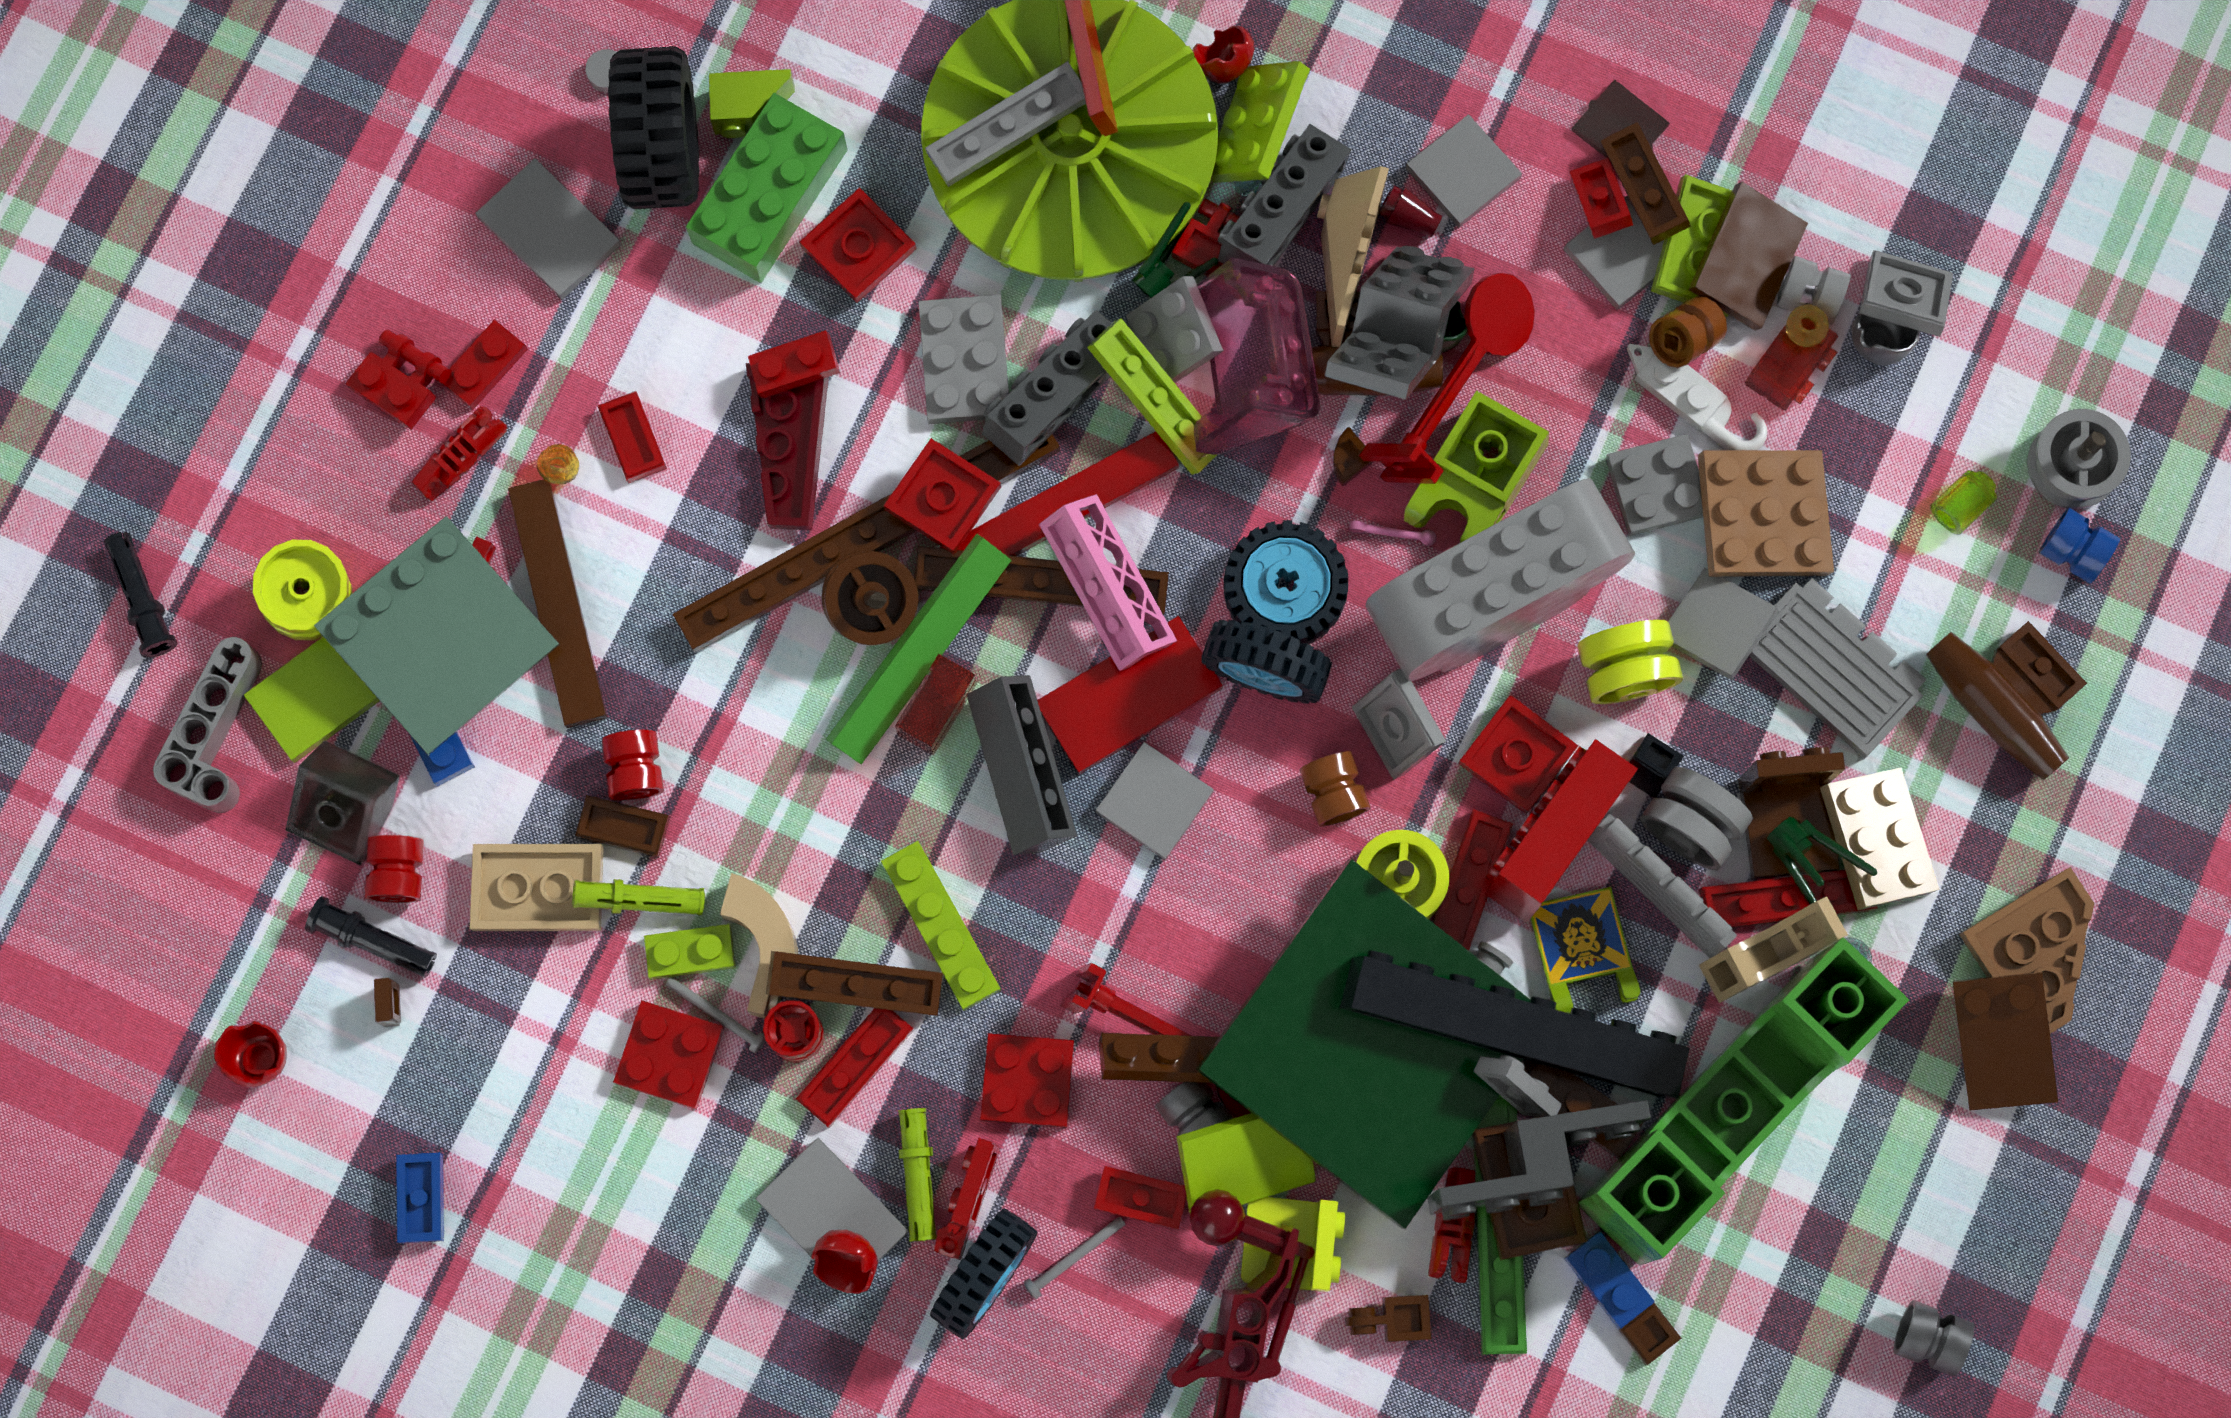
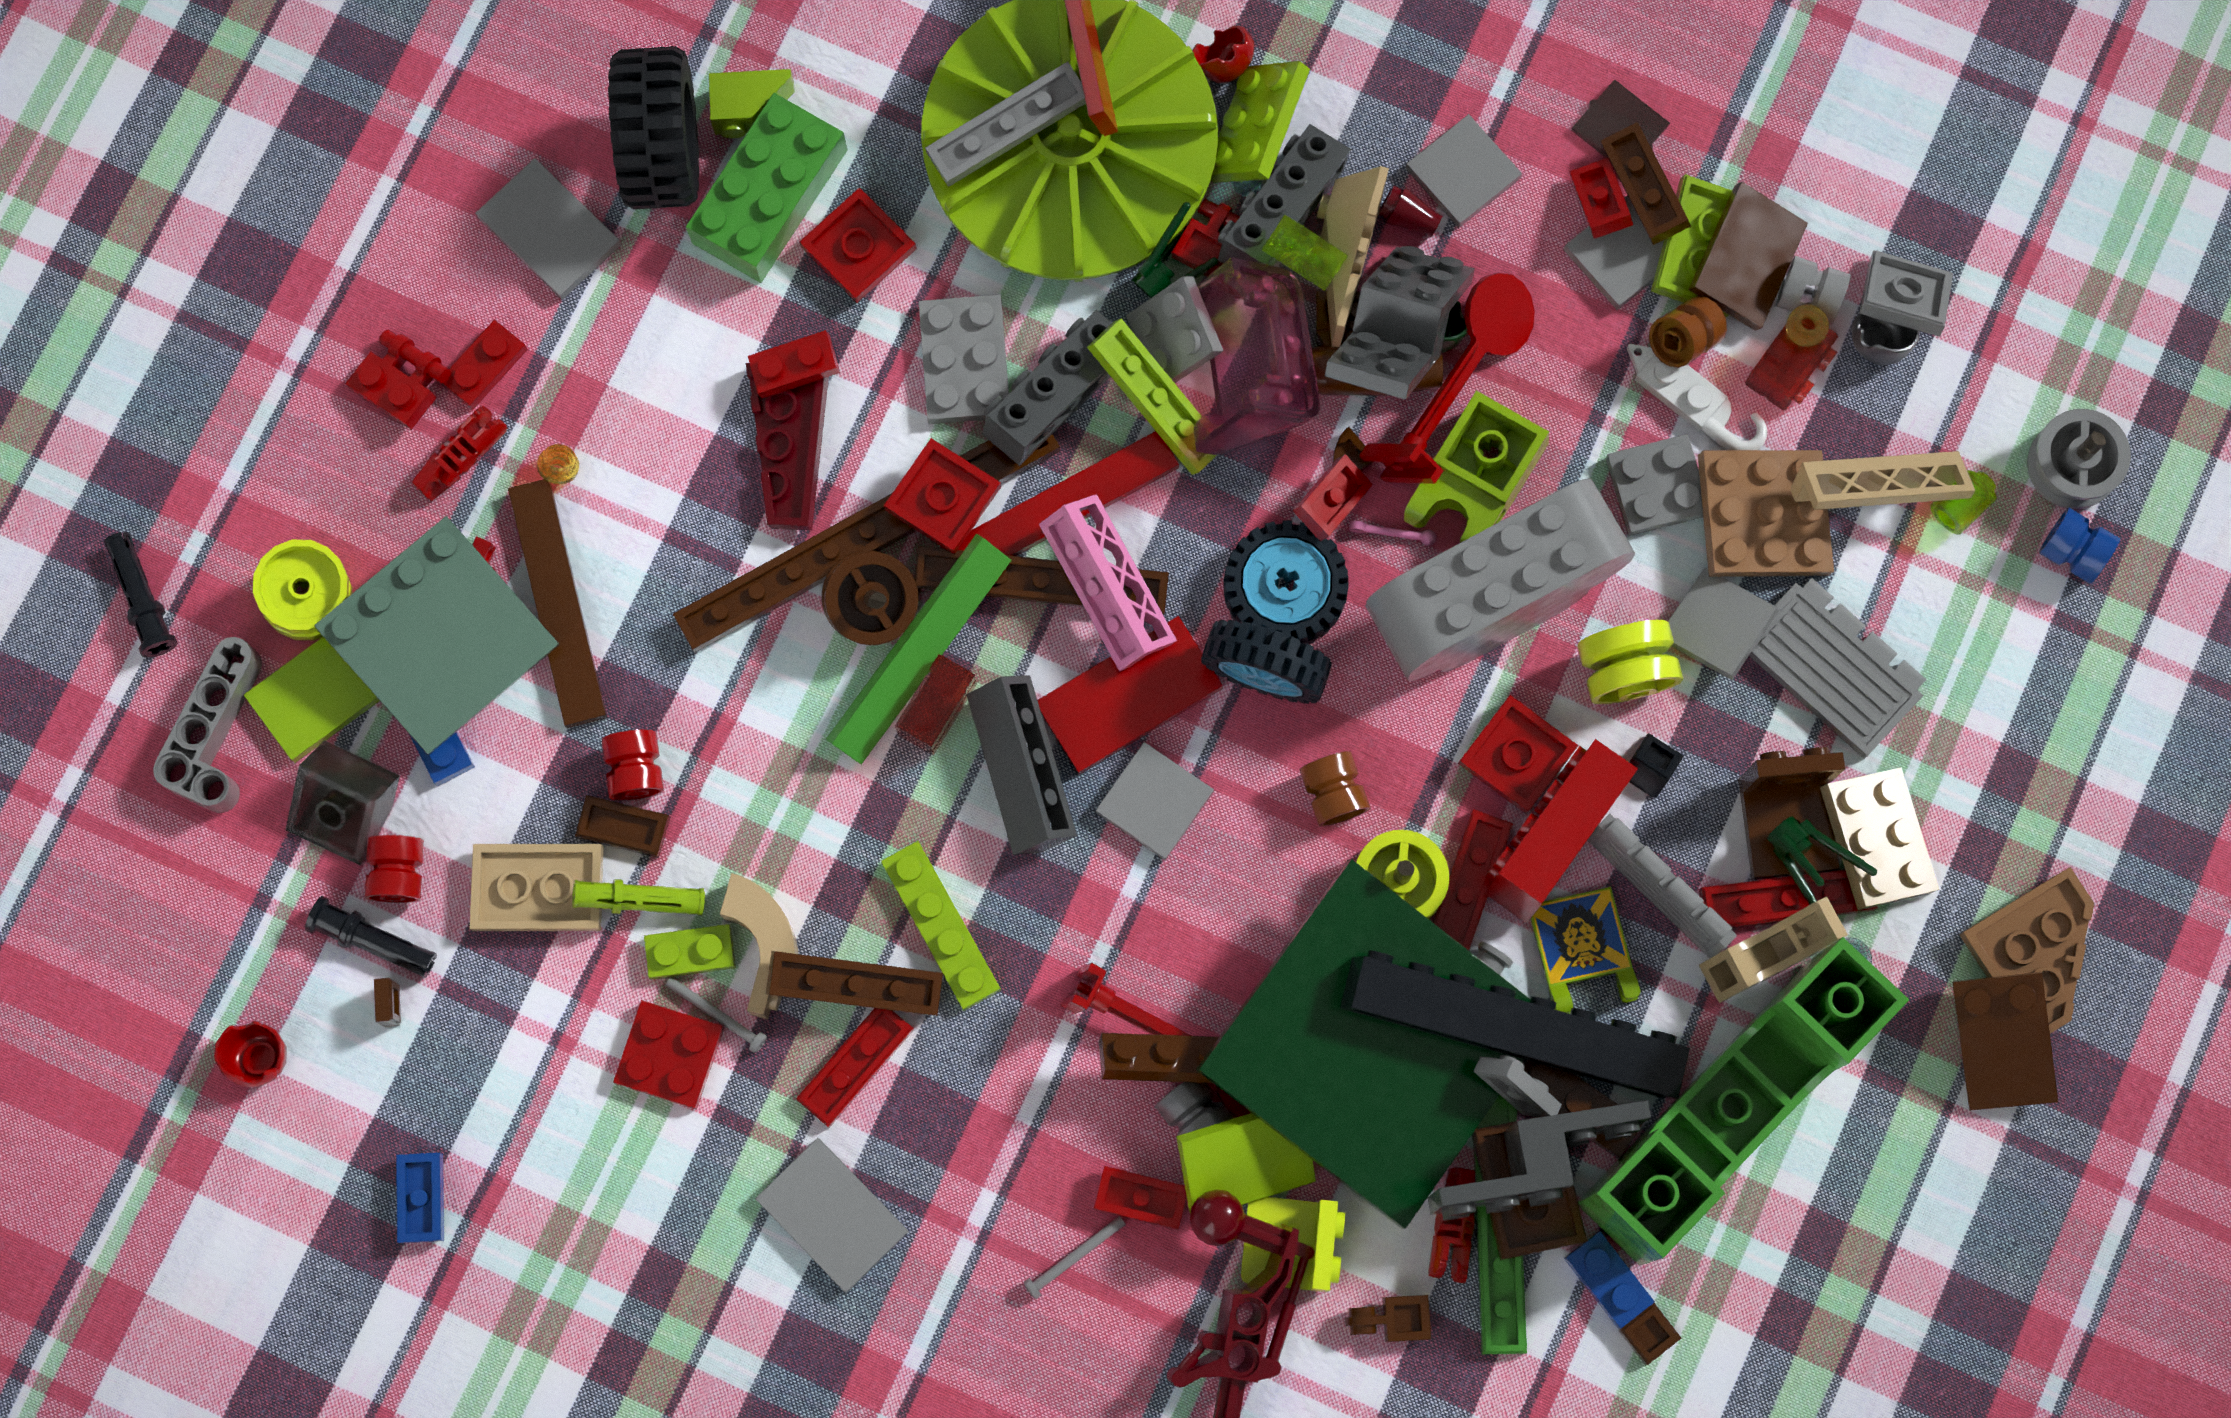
(598, 69): light grey tile -> none
(632, 437): red tile -> none
(793, 1031): red wheel -> none
(845, 1261): red hair -> none
(917, 1172): lime pin -> none
(967, 1201): red hinge -> none
(983, 1273): black wheel -> none
(1027, 1080): red plate -> none
(1304, 252): none -> clear neon green hips
(1332, 497): none -> red plate
(1398, 724): light grey tile -> none
(1696, 818): light grey wheel -> none
(1882, 480): none -> tan fence
(1934, 1338): flat silver wheel -> none
(2012, 692): reddish brown plate -> none

